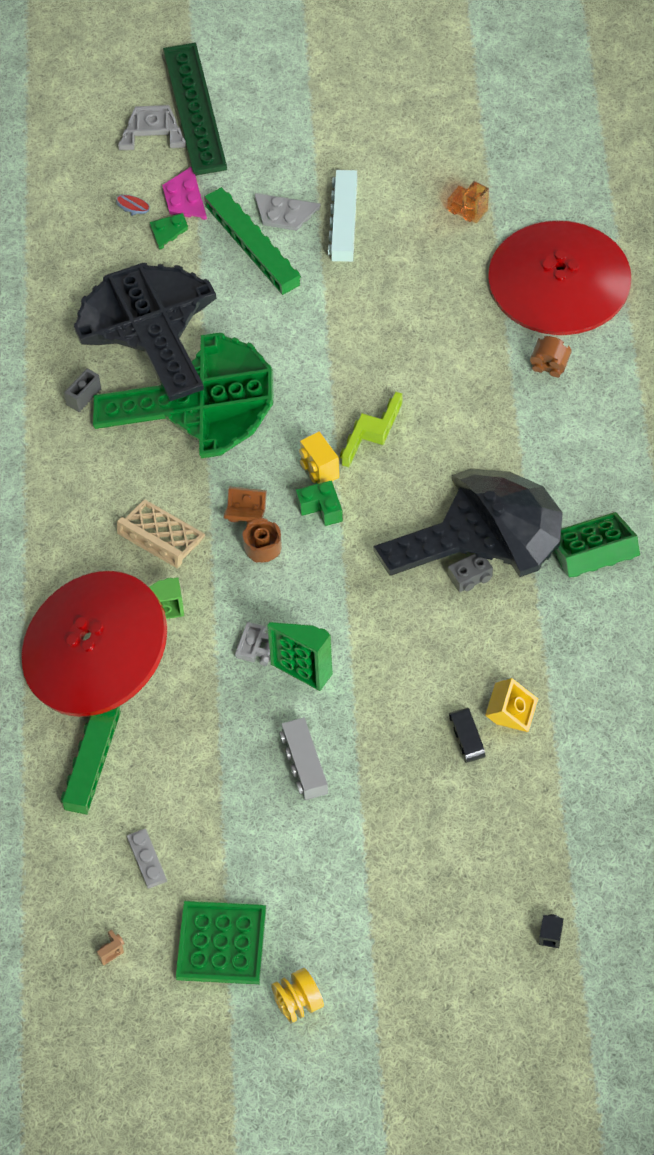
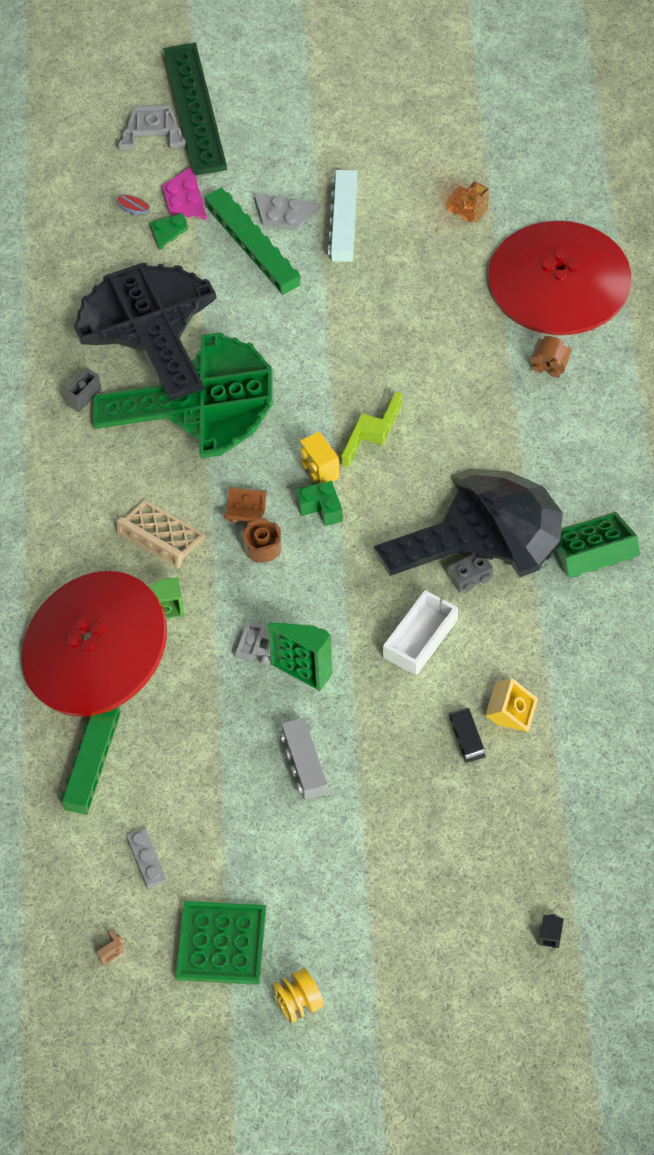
(420, 633): none -> white piece

